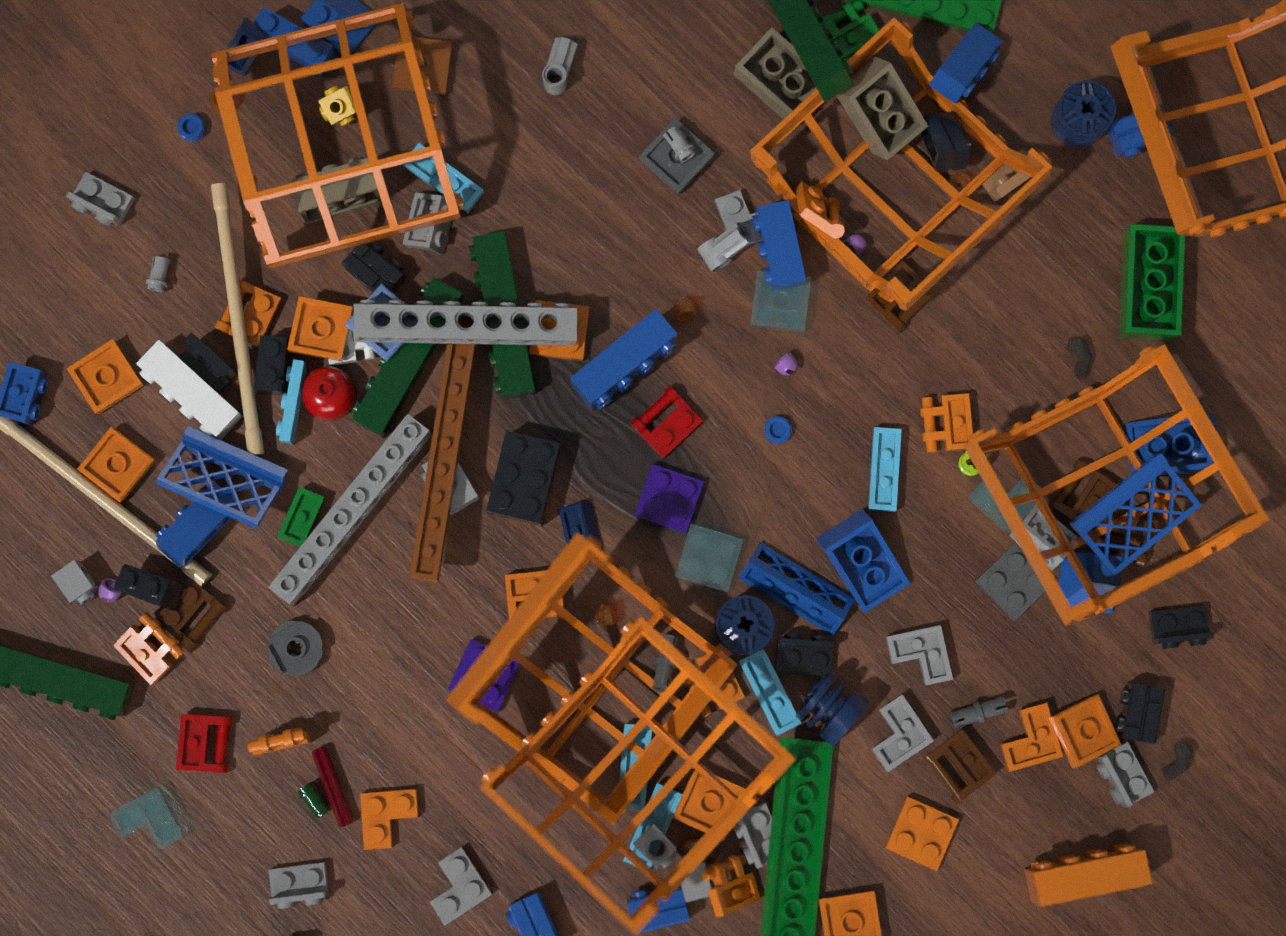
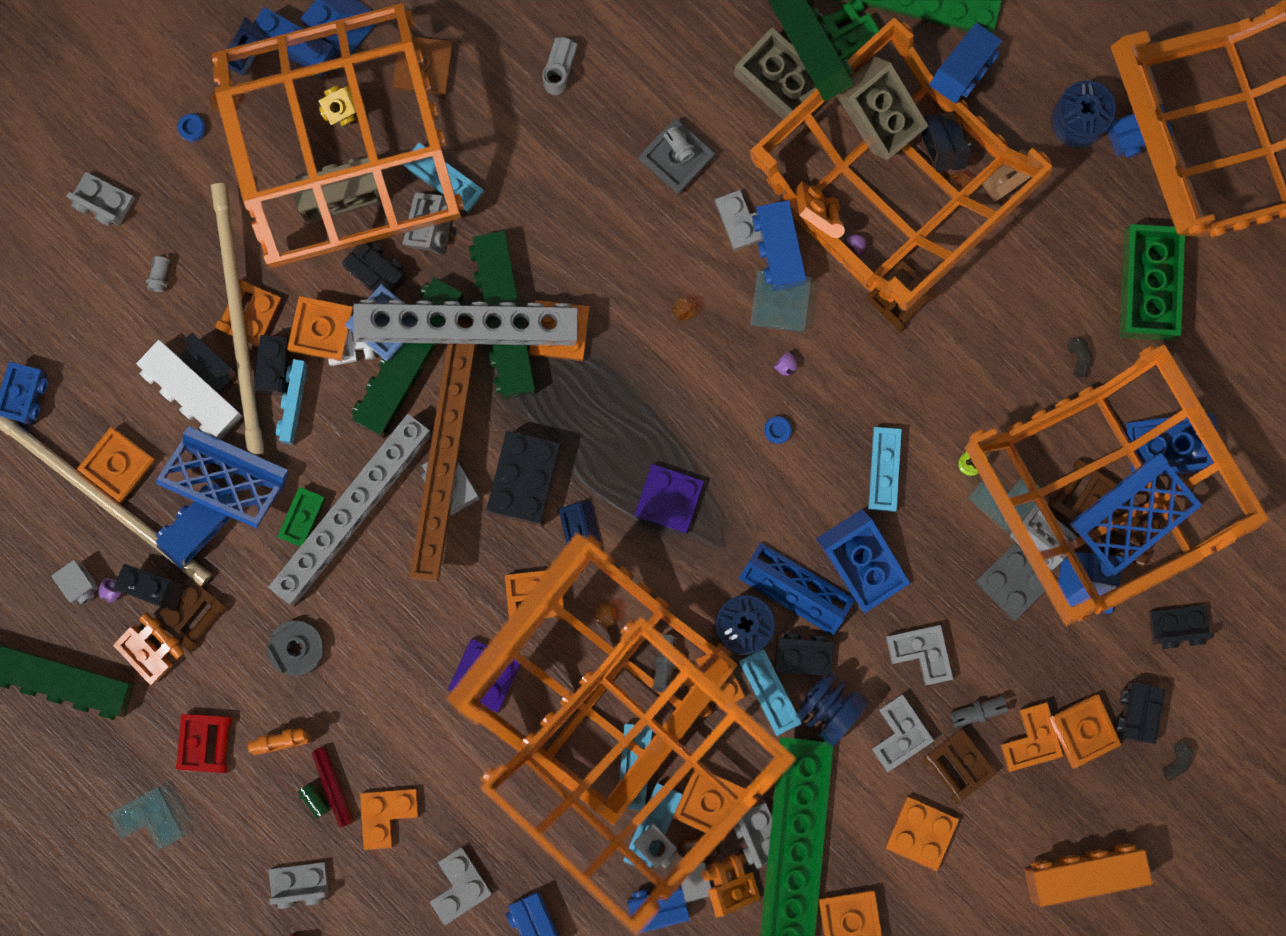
(105, 376): orange plate -> none
(329, 393): red cylinder -> none
(625, 360): blue brick -> none
(673, 428): red plate -> none
(709, 558): clear light blue plate -> none
(720, 249): light grey piece -> none
(956, 422): orange plate -> none
(1124, 775): light grey bracket -> none

